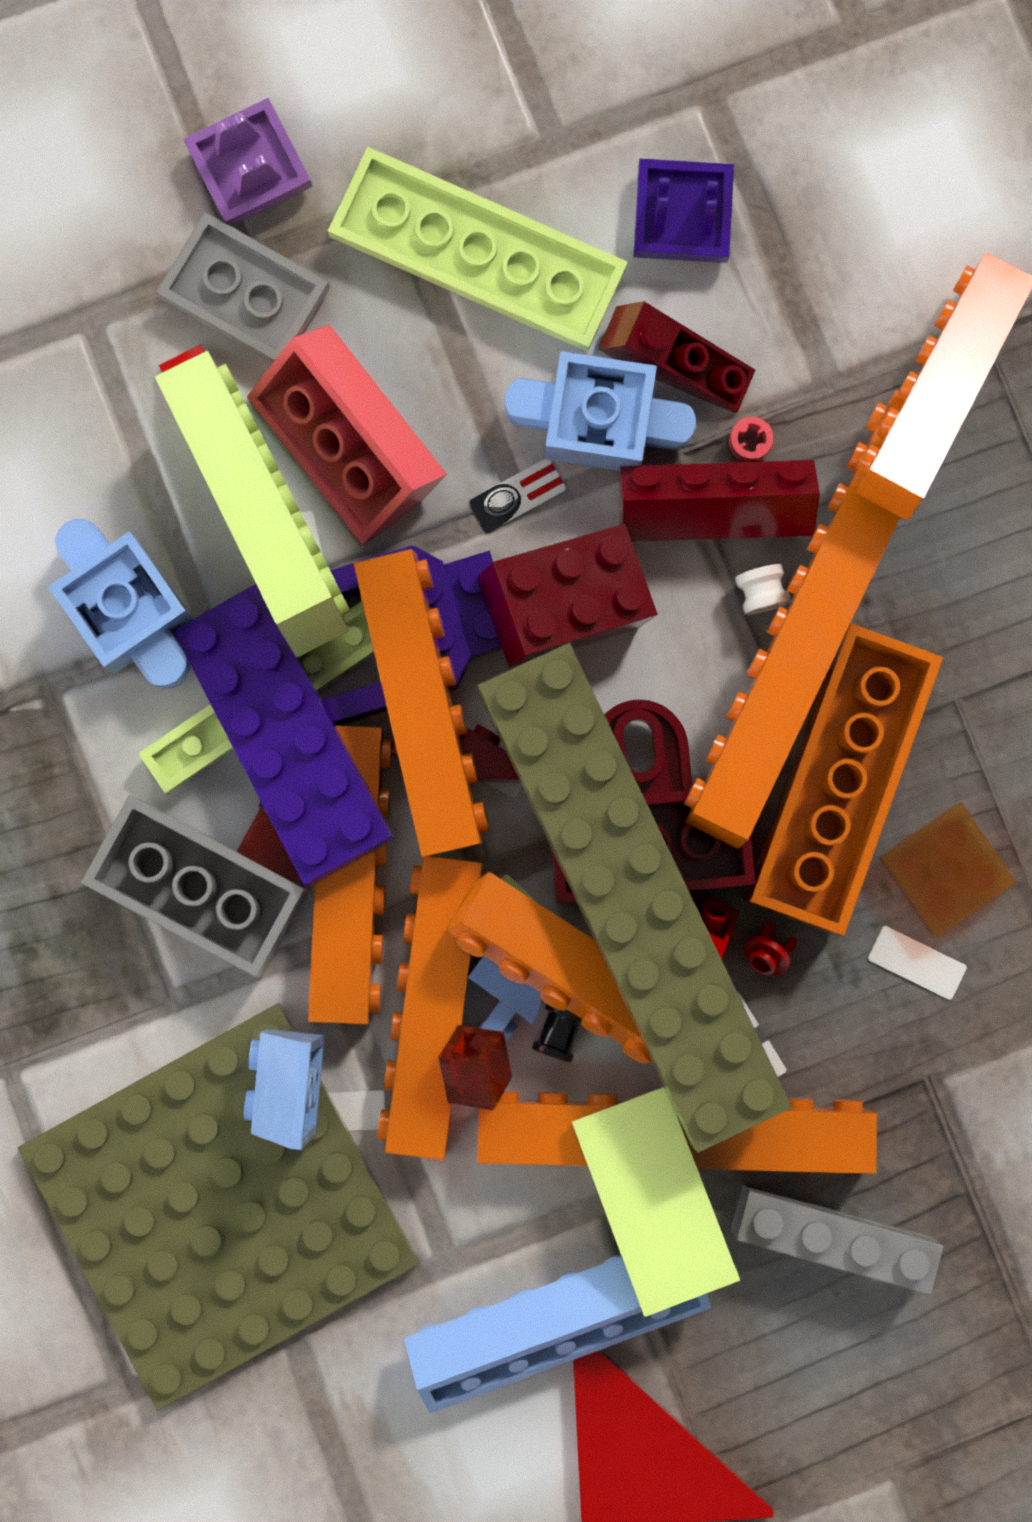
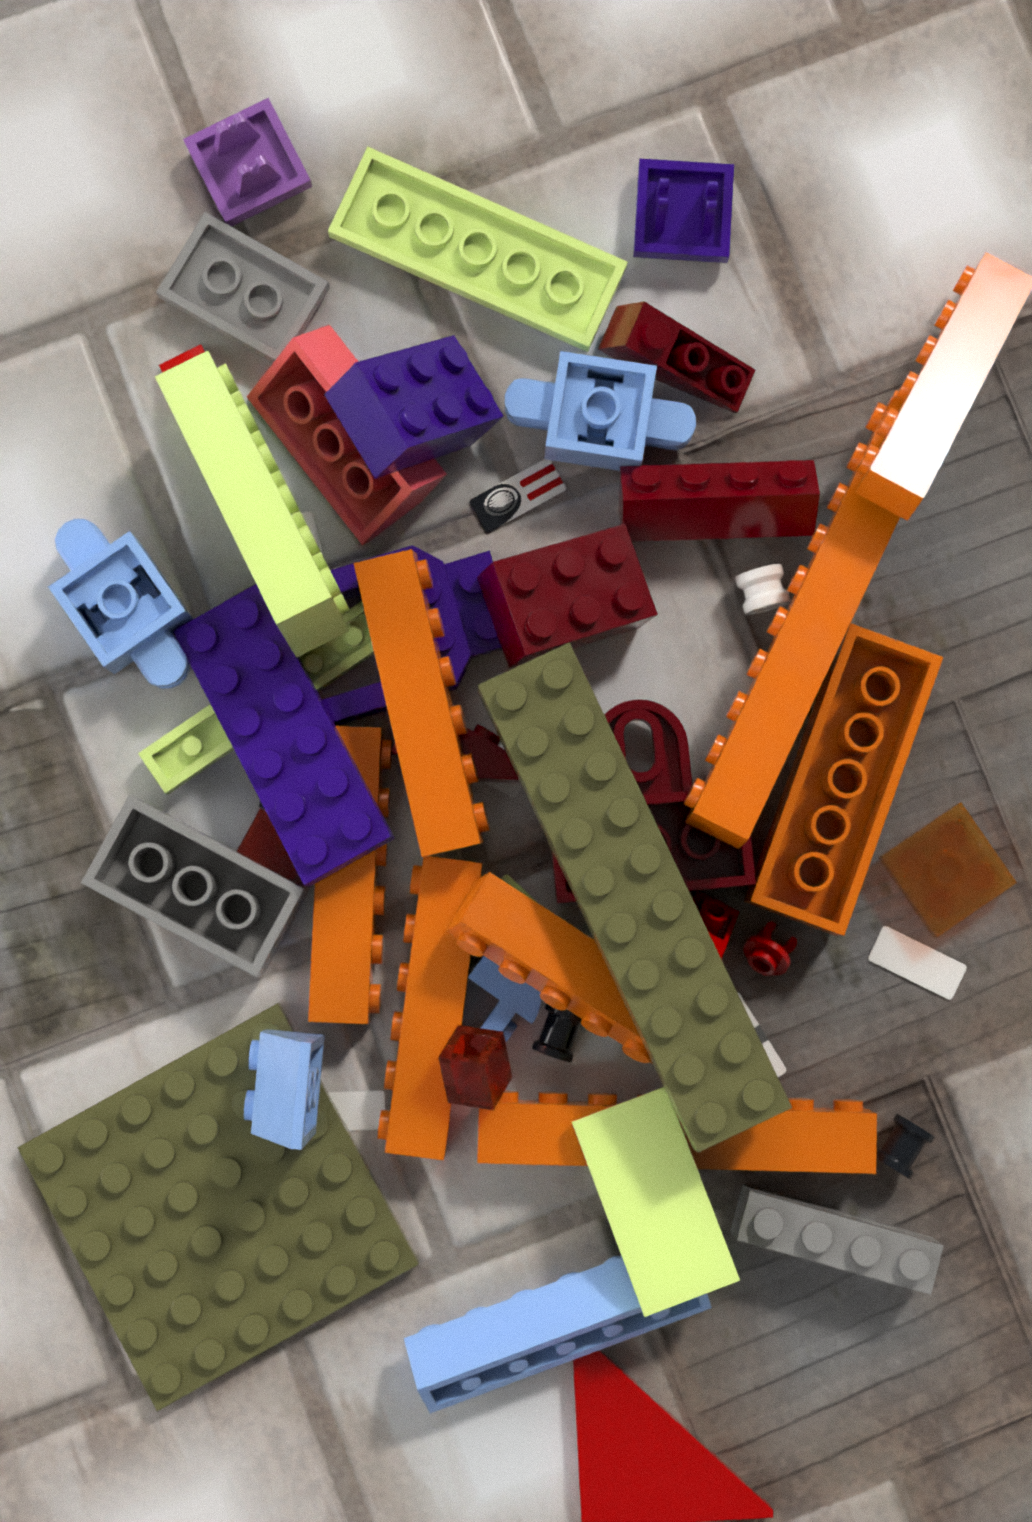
(413, 405): none -> dark purple brick
(740, 429): coral bush -> none
(903, 1146): none -> black bush

